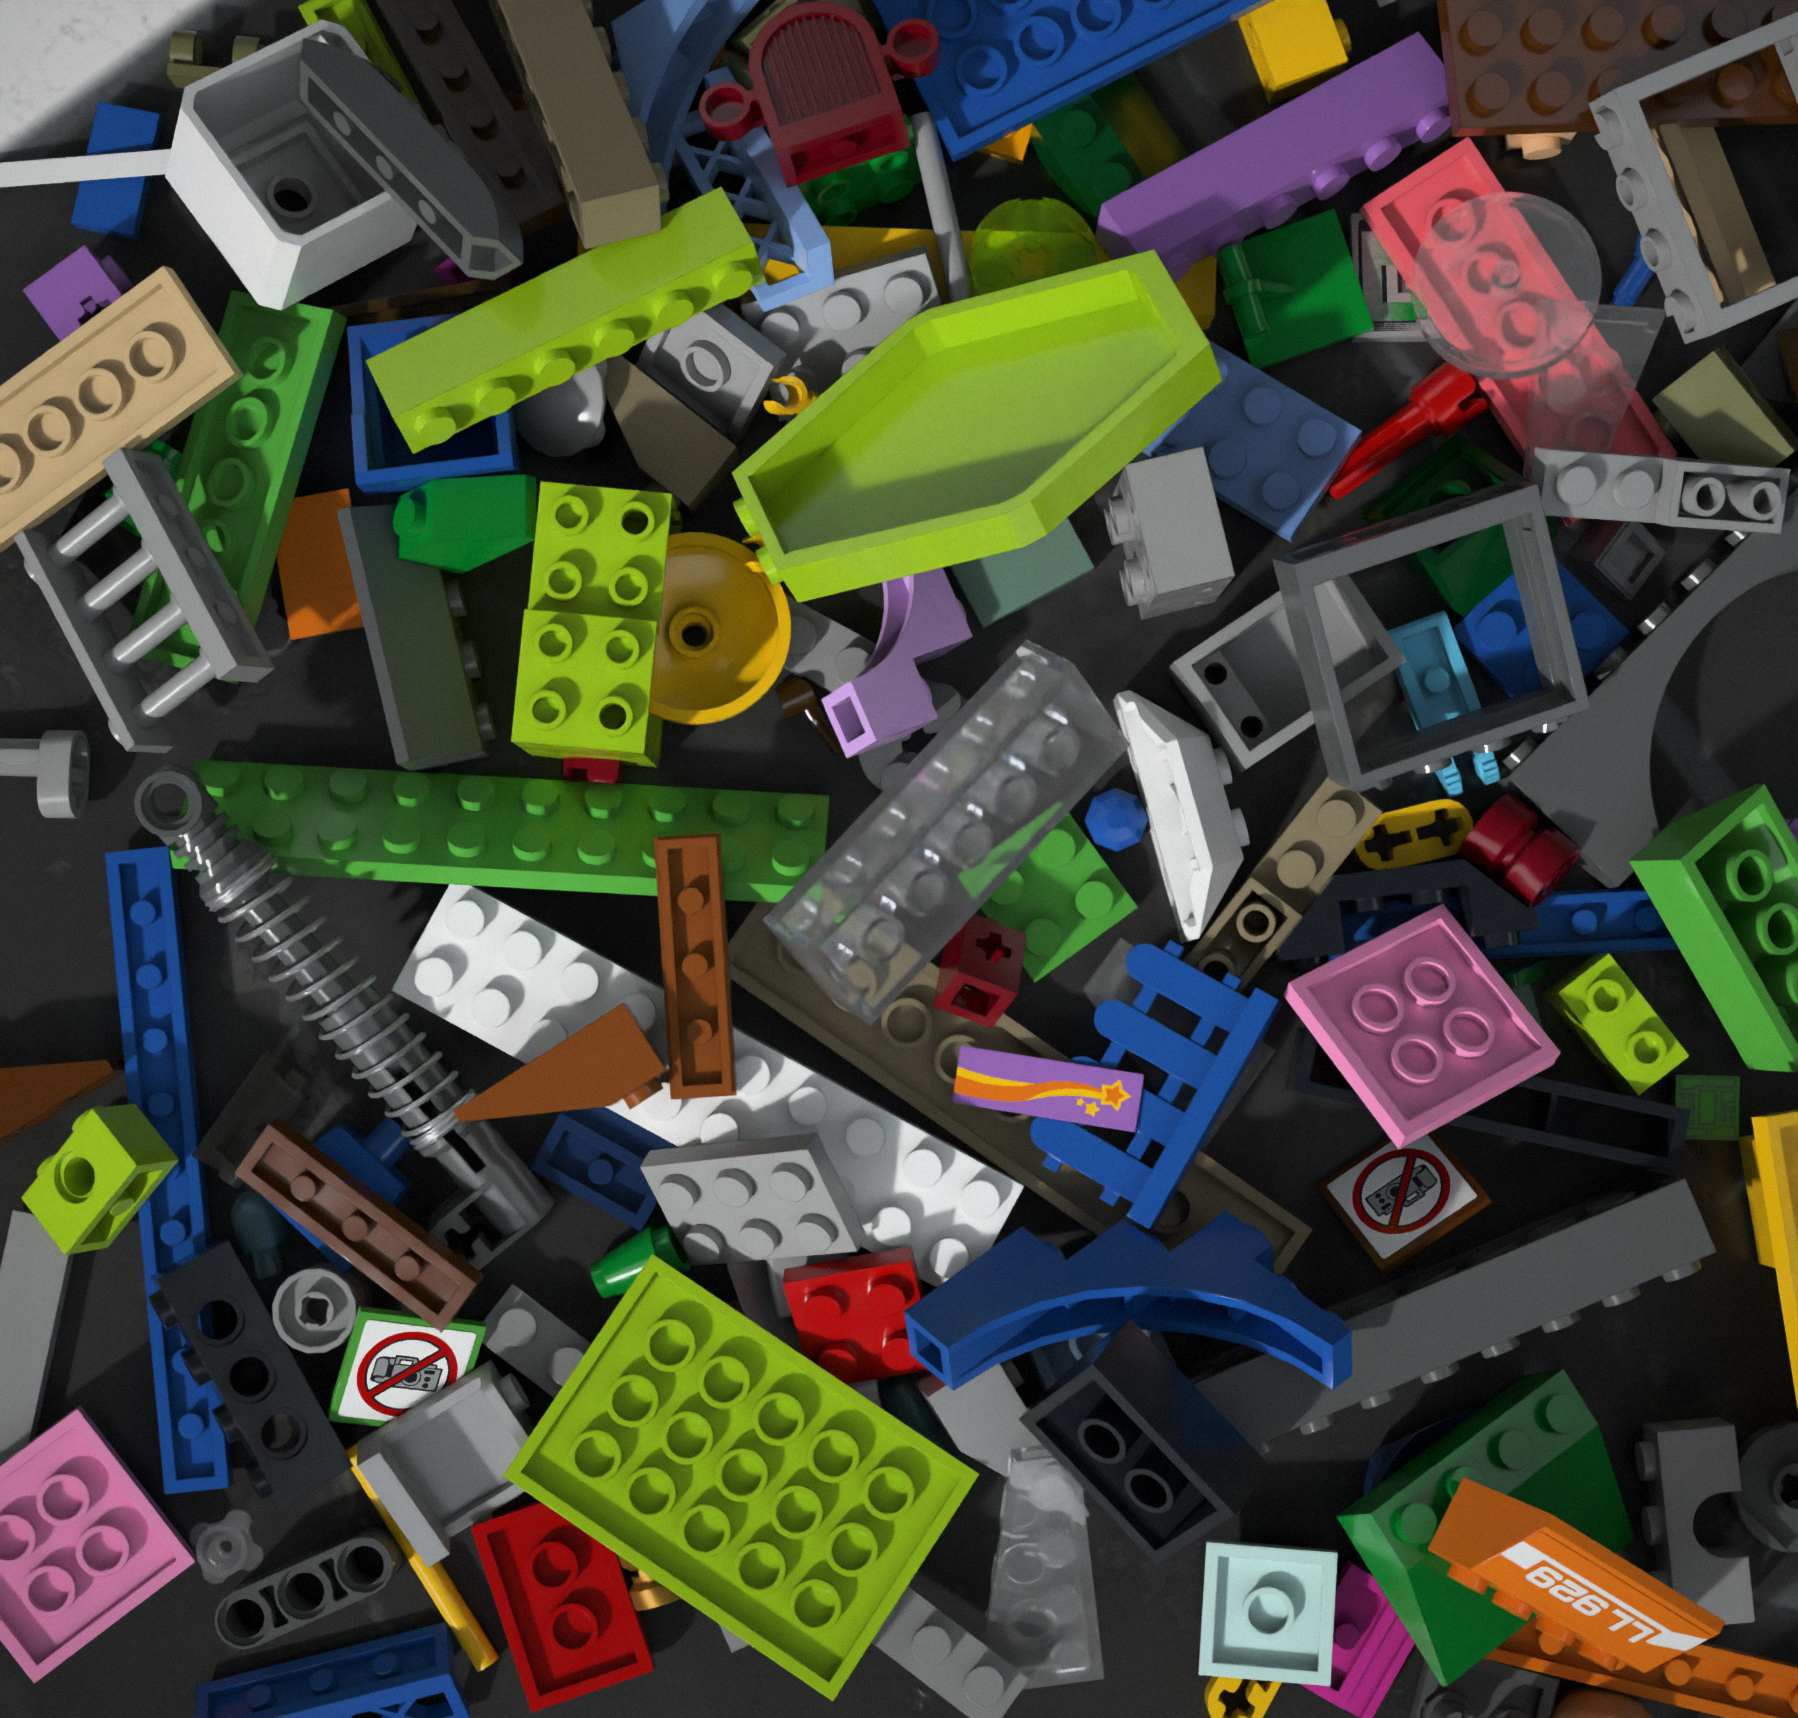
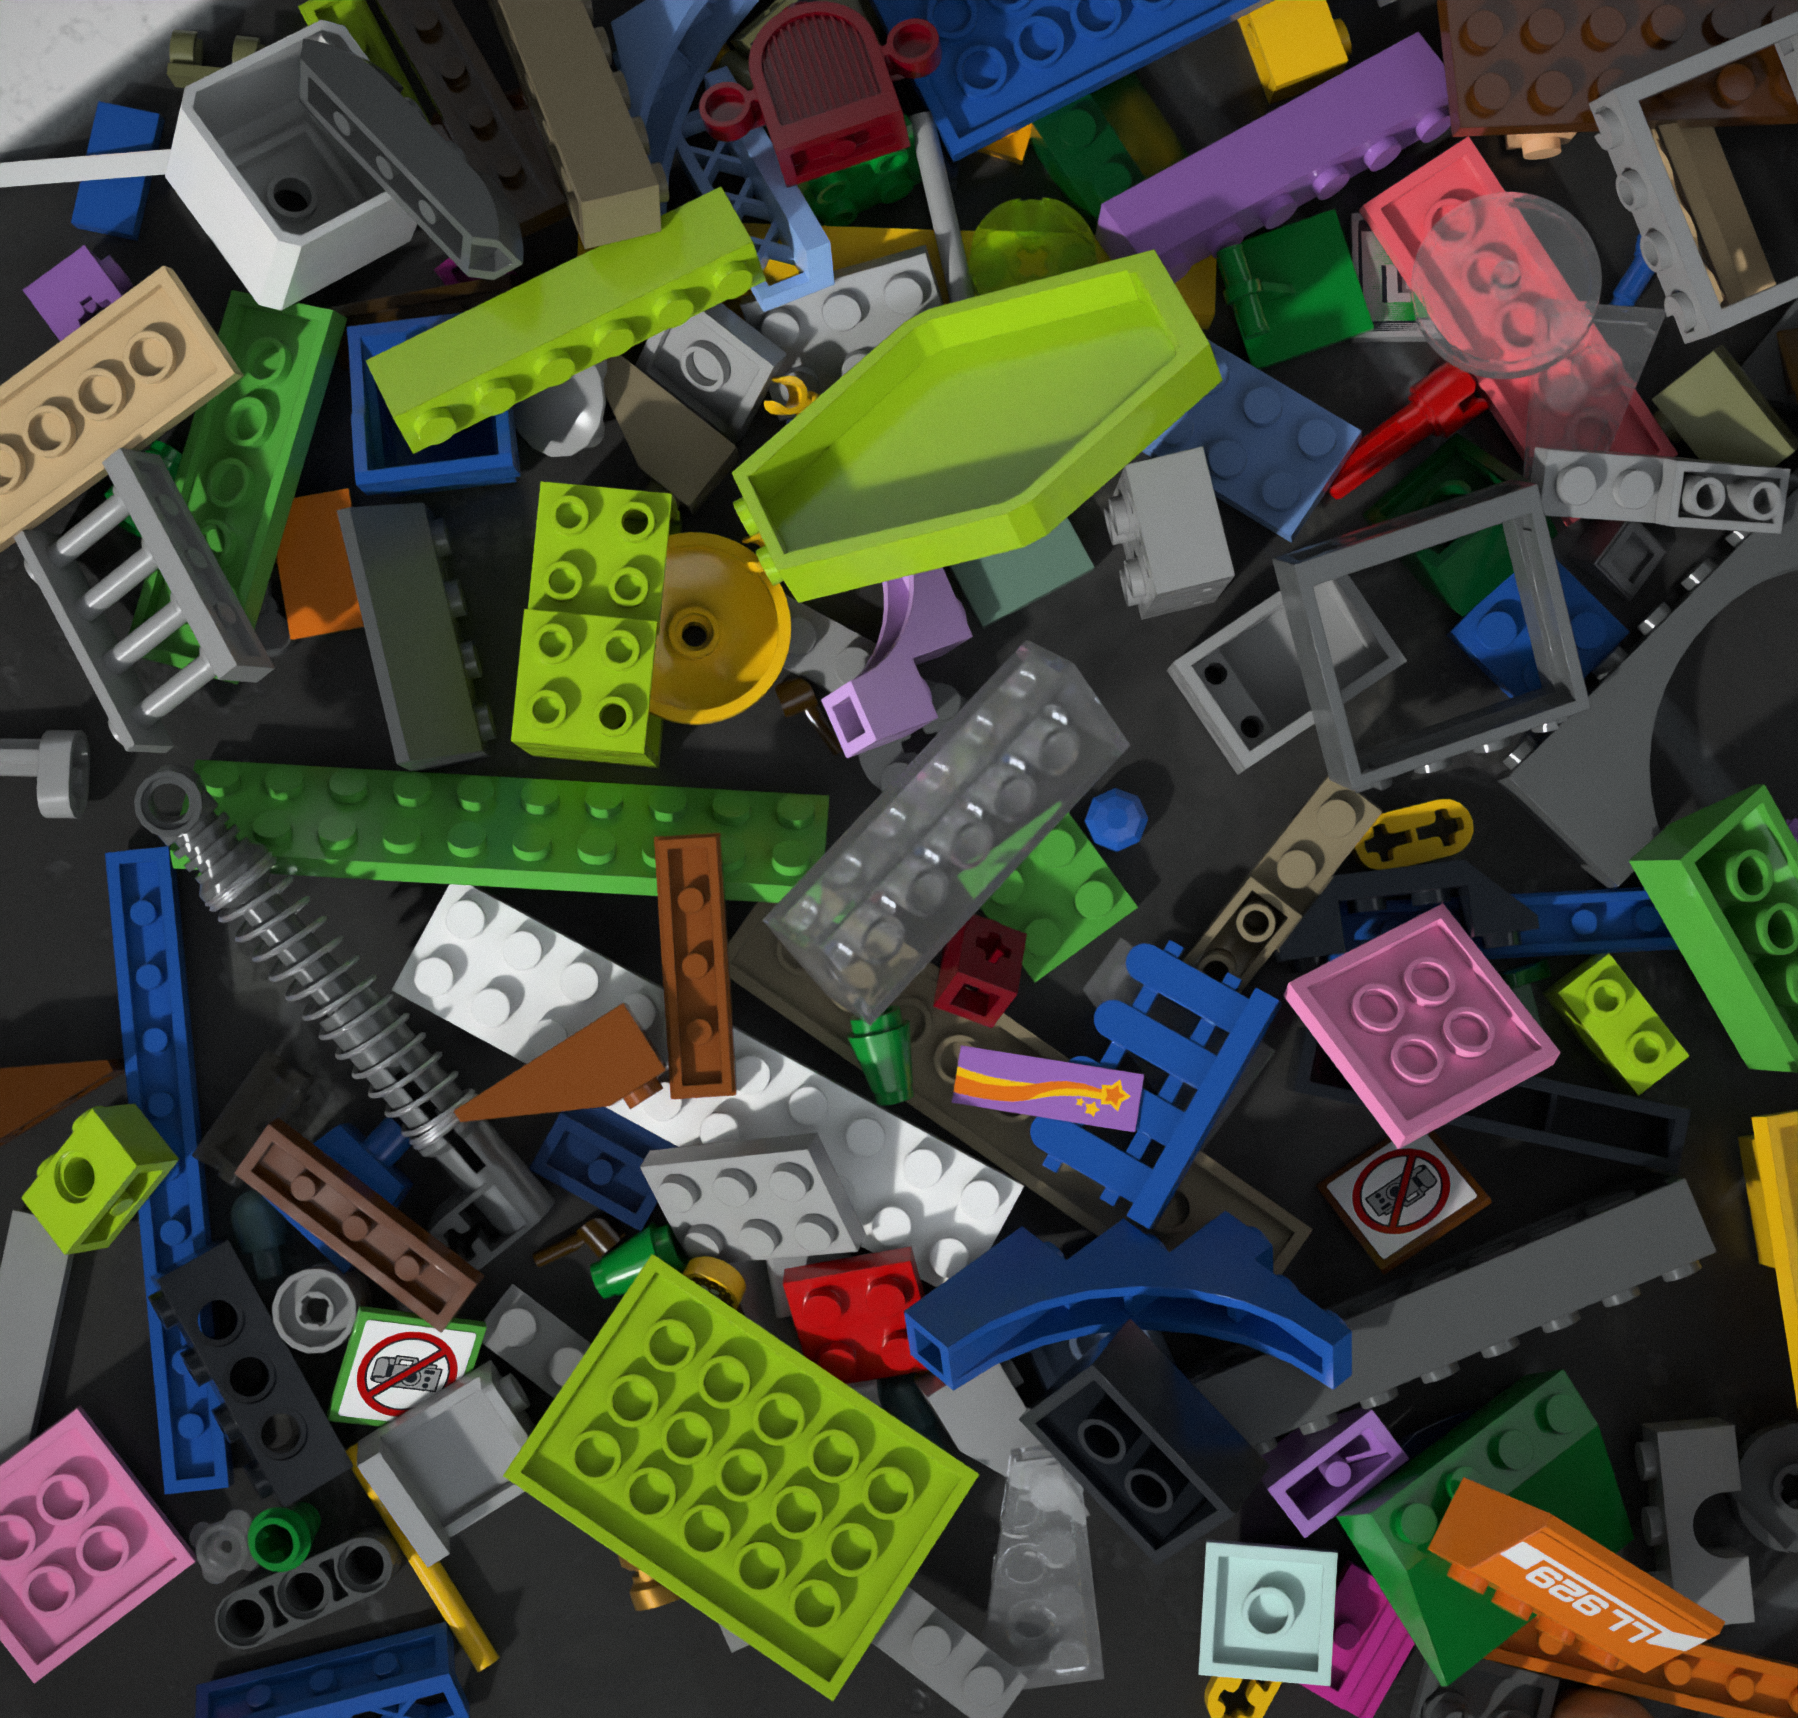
(283, 1536): none -> green cone
(465, 520): green slope -> none
(561, 1605): red plate -> none
(592, 770): dark red tile -> none
(599, 1234): none -> dark brown hand
(717, 1278): none -> yellow tile
(885, 1055): none -> green cone
(1186, 808): white wedge -> none
(1330, 1468): none -> medium lavender slope
(1439, 688): medium azure hinge -> none
(1515, 849): dark red wheel -> none
(1711, 1102): bright green tile -> none

